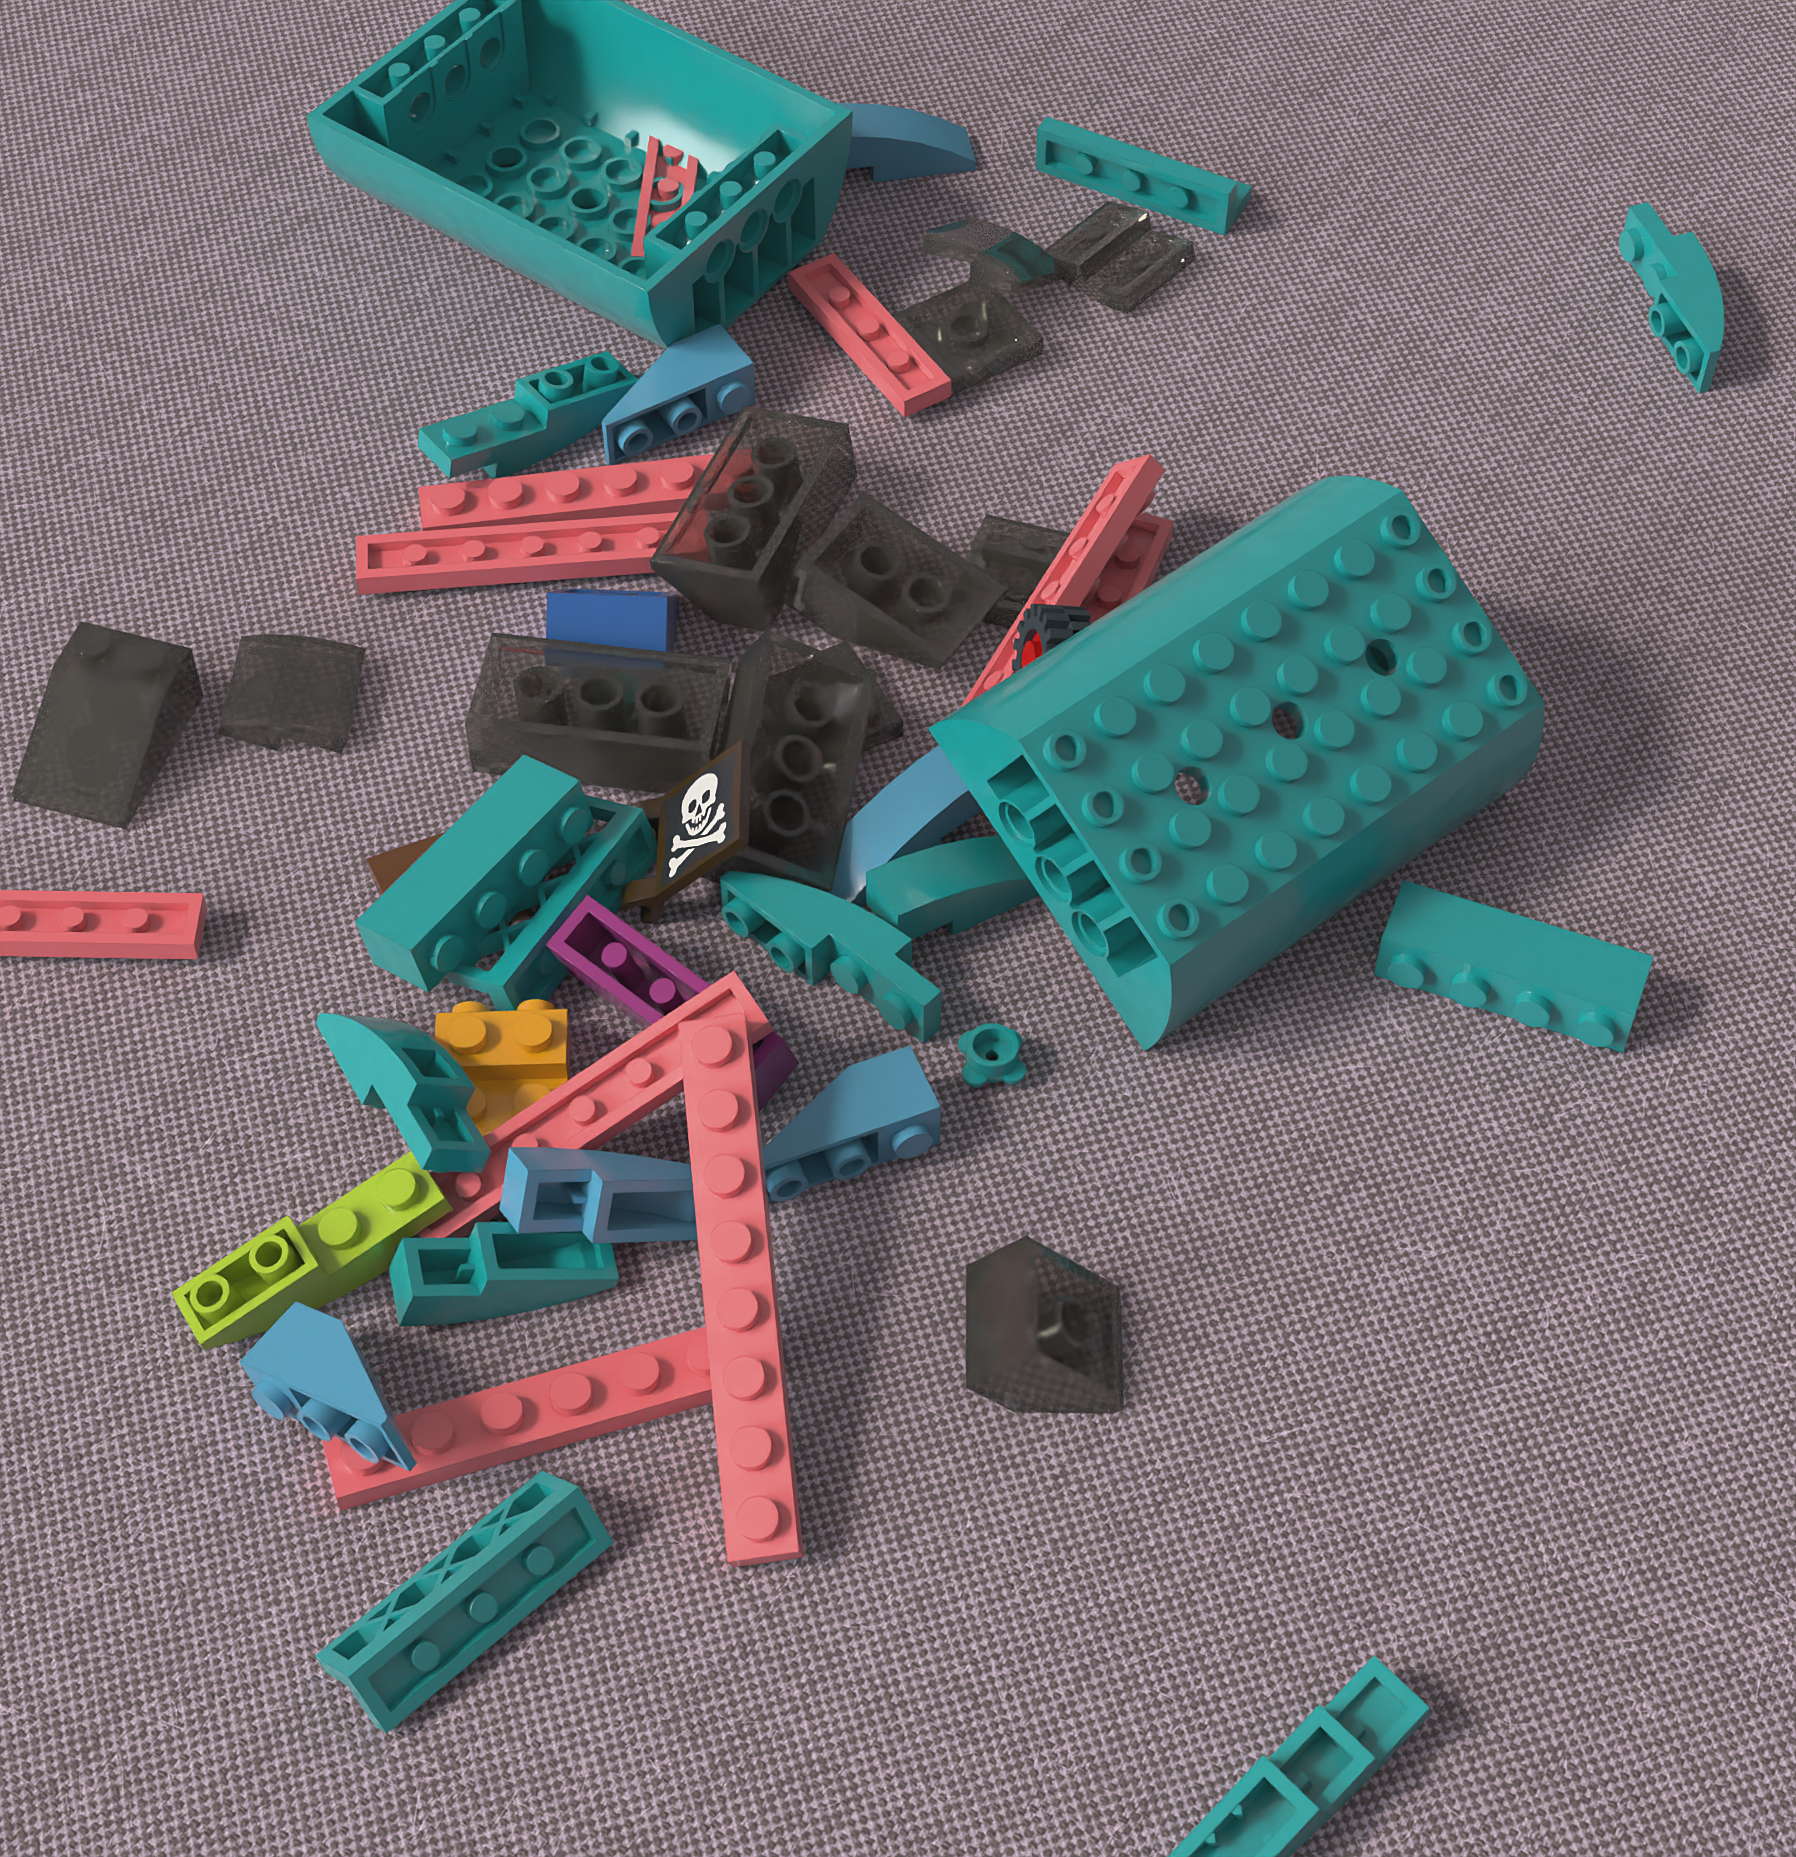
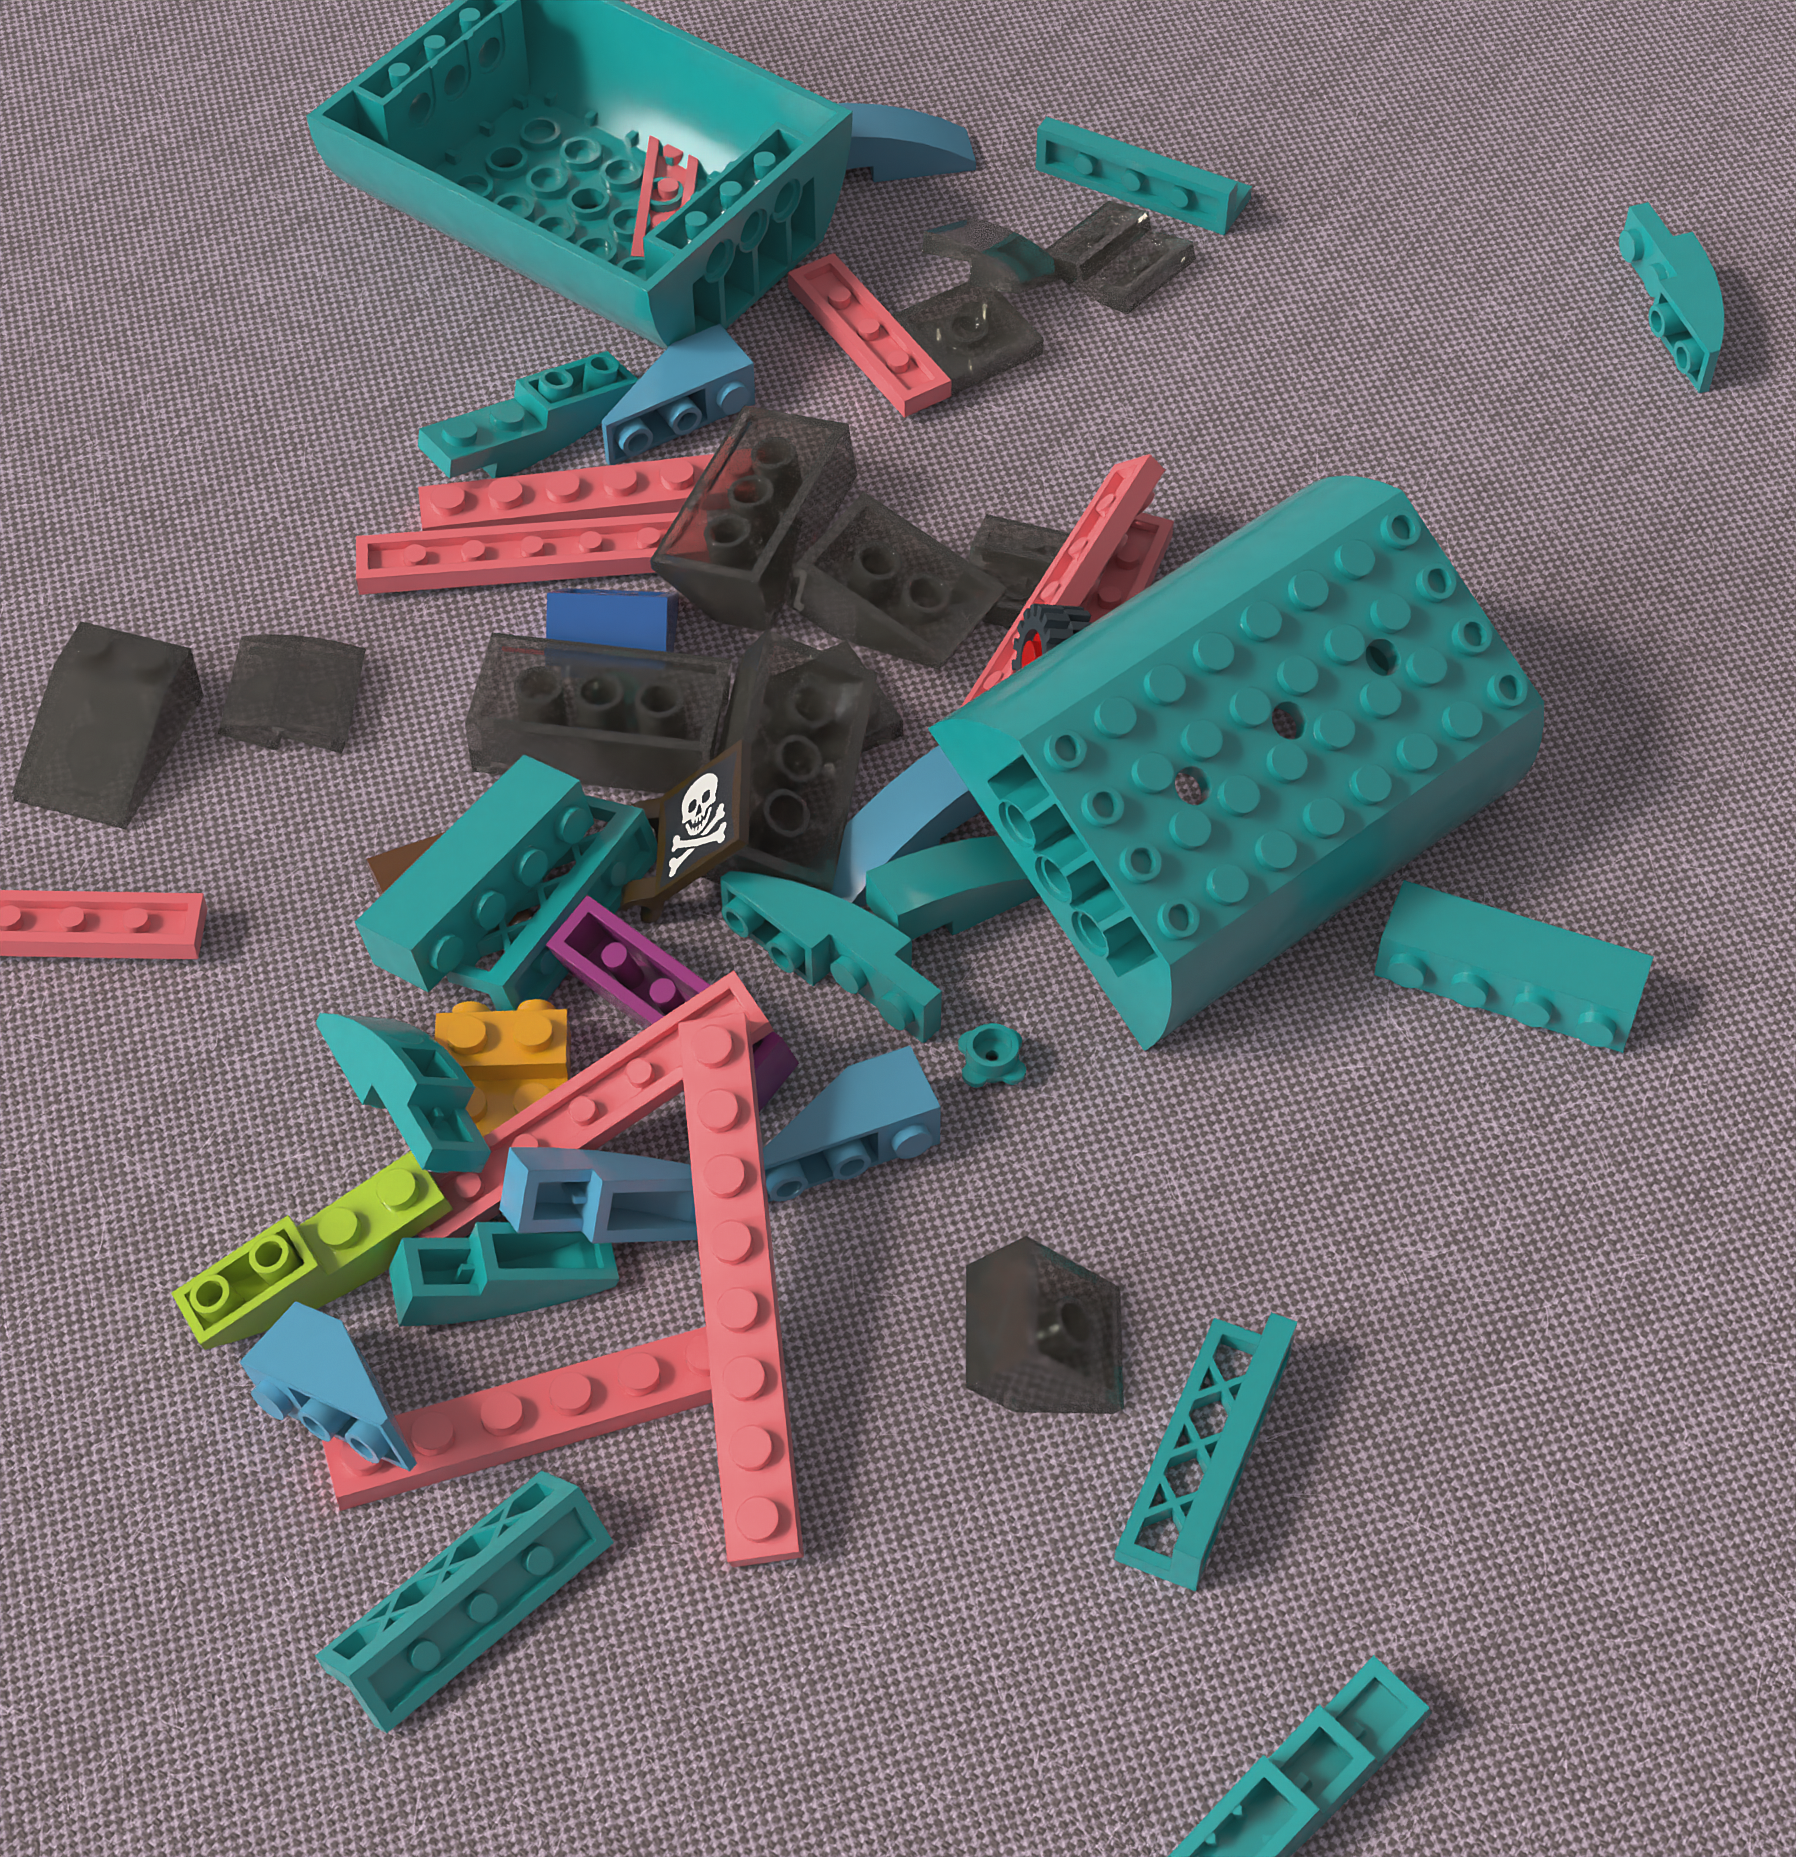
(1230, 1450): none -> teal fence

